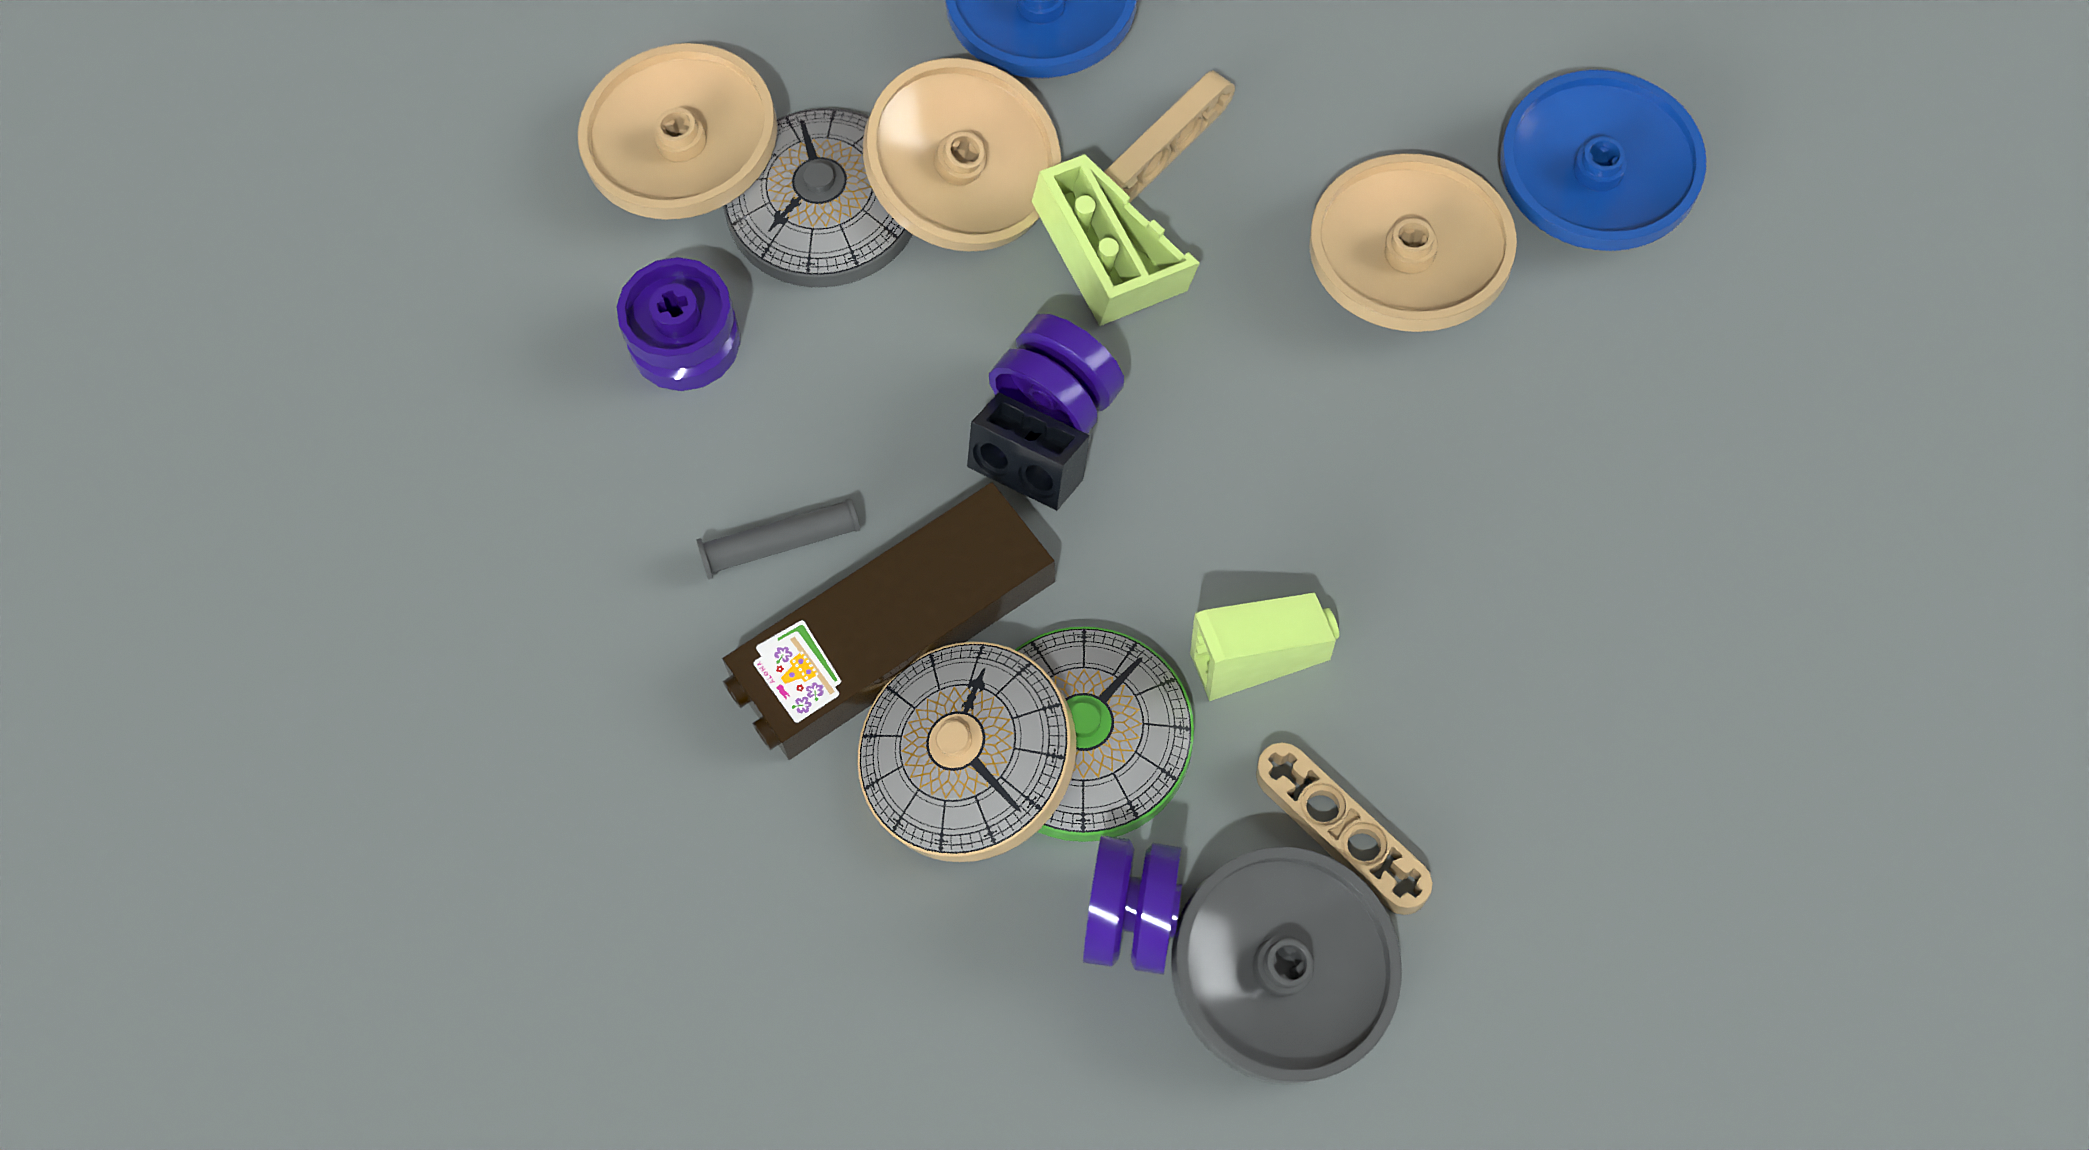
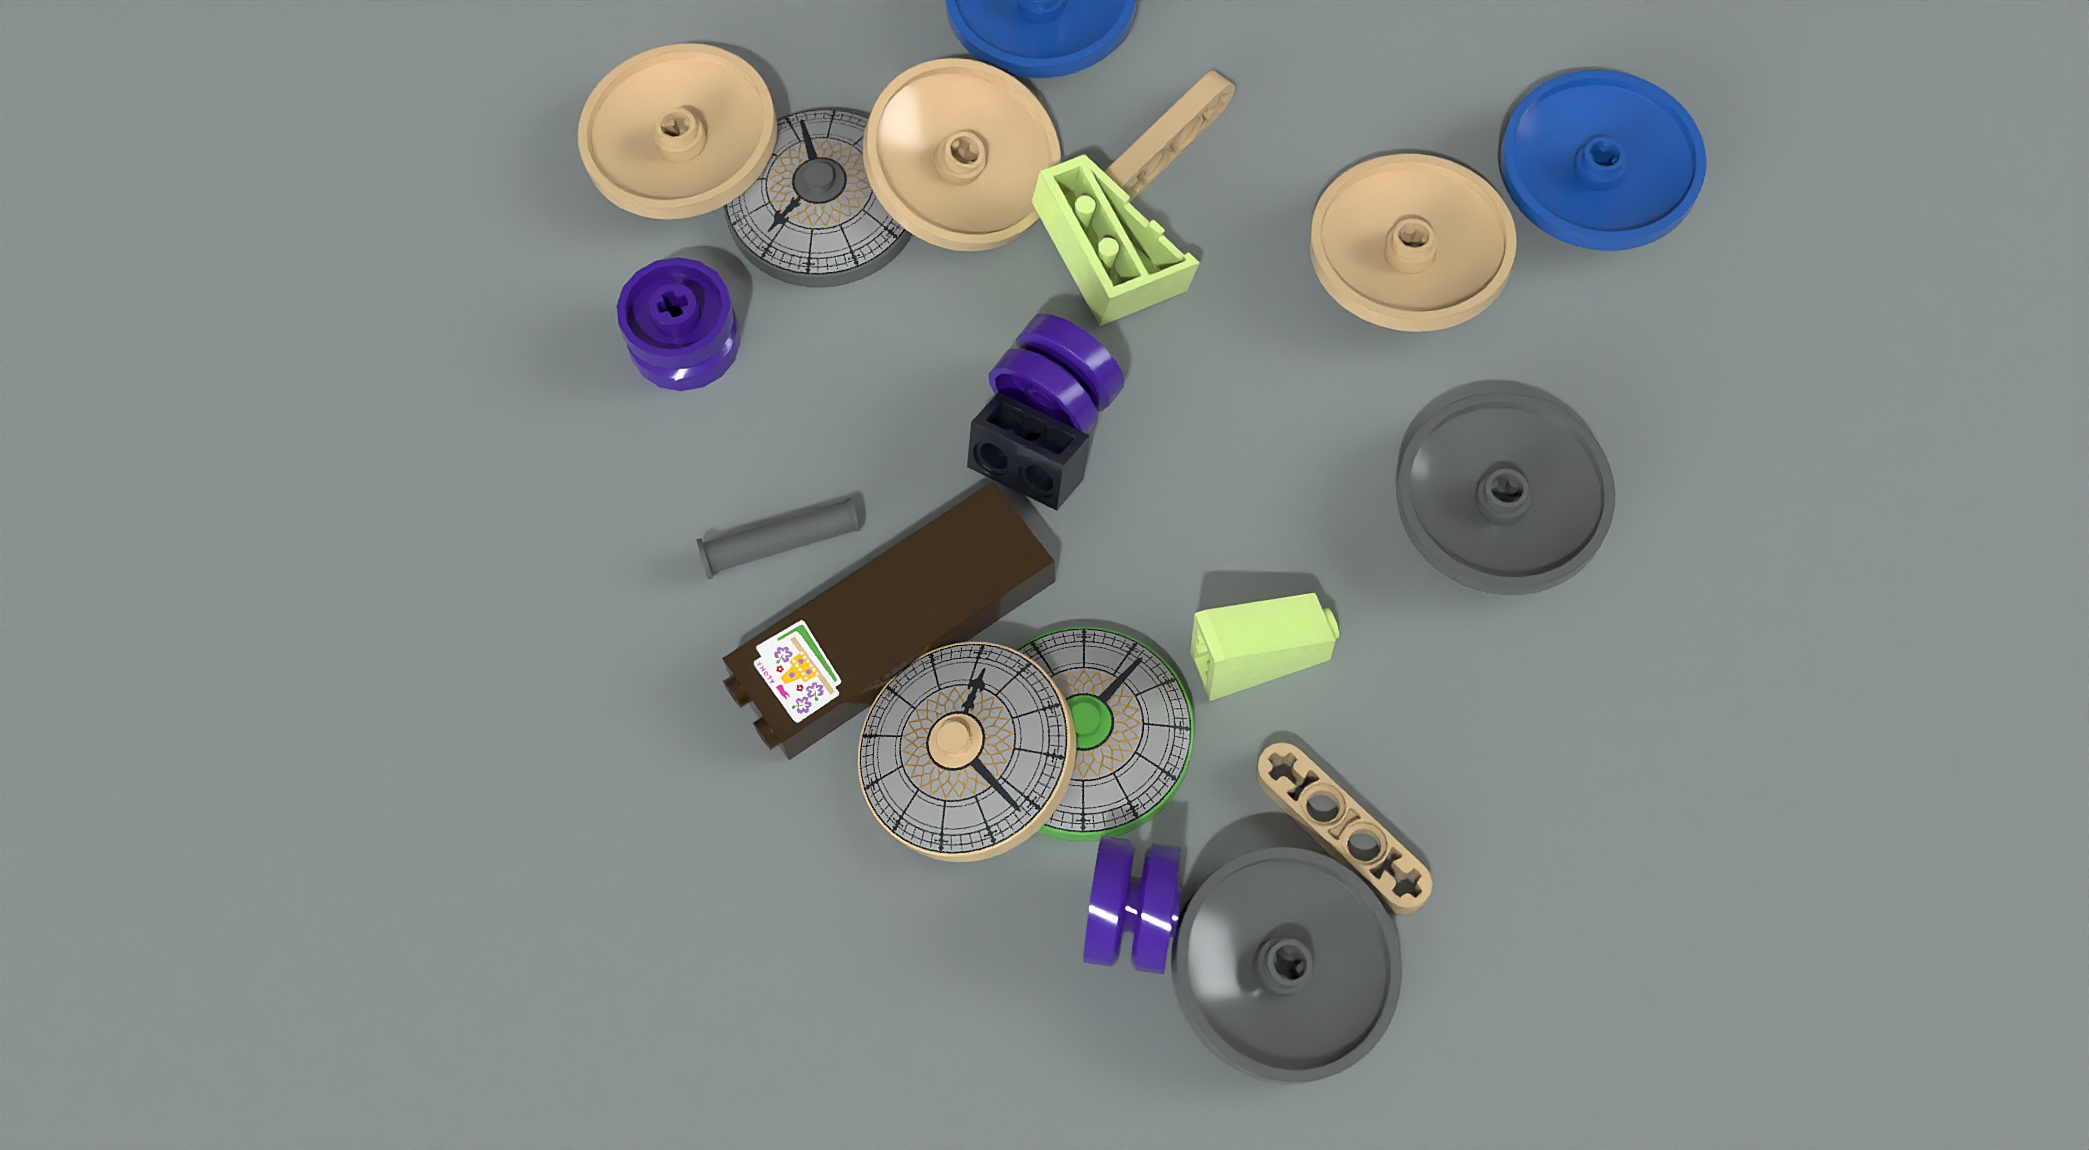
(1505, 493): none -> dark grey dish

